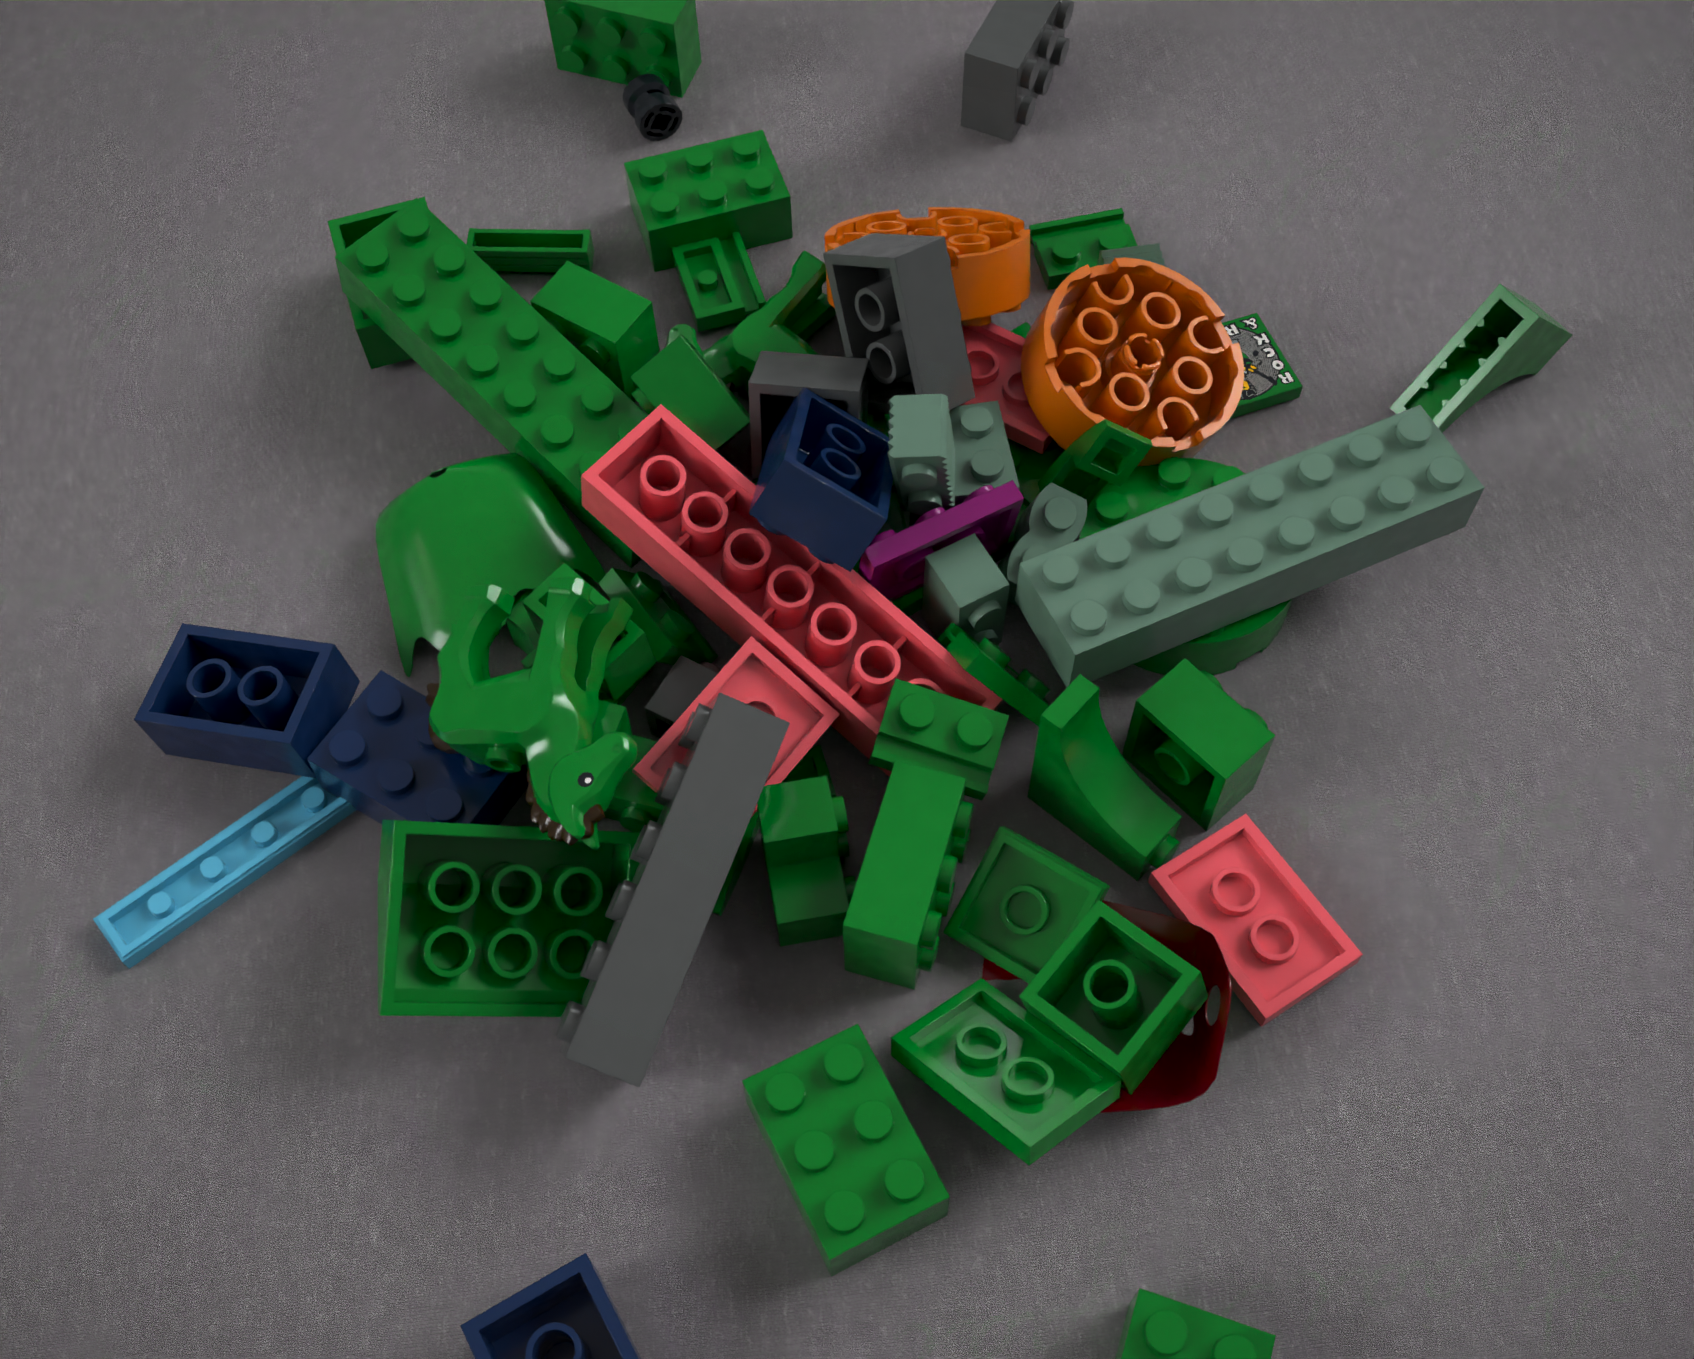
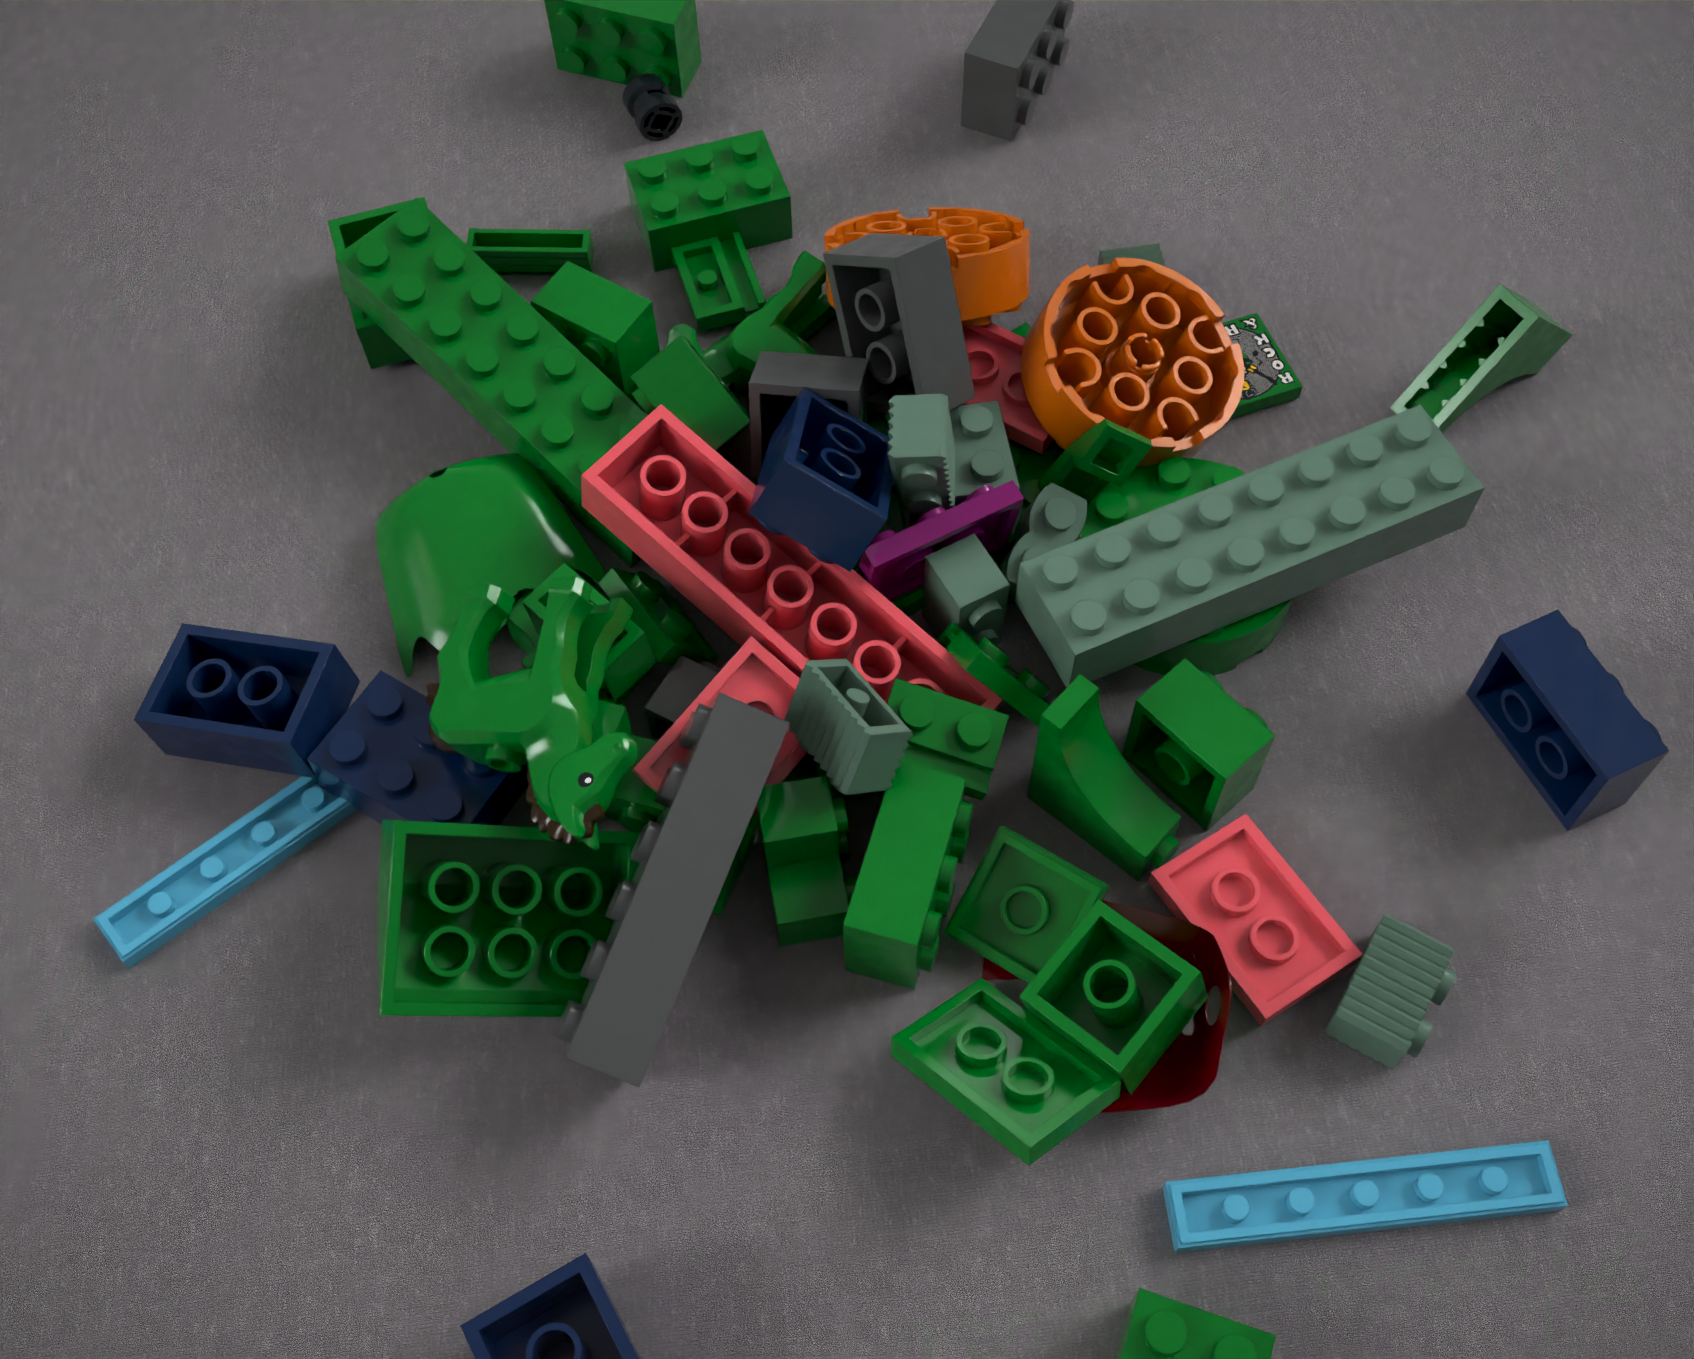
(846, 1149): green brick -> none
(847, 727): none -> sand green brick
(1076, 241): green plate -> none
(1363, 1196): none -> medium azure tile
(1391, 992): none -> sand green brick
(1565, 720): none -> dark blue brick

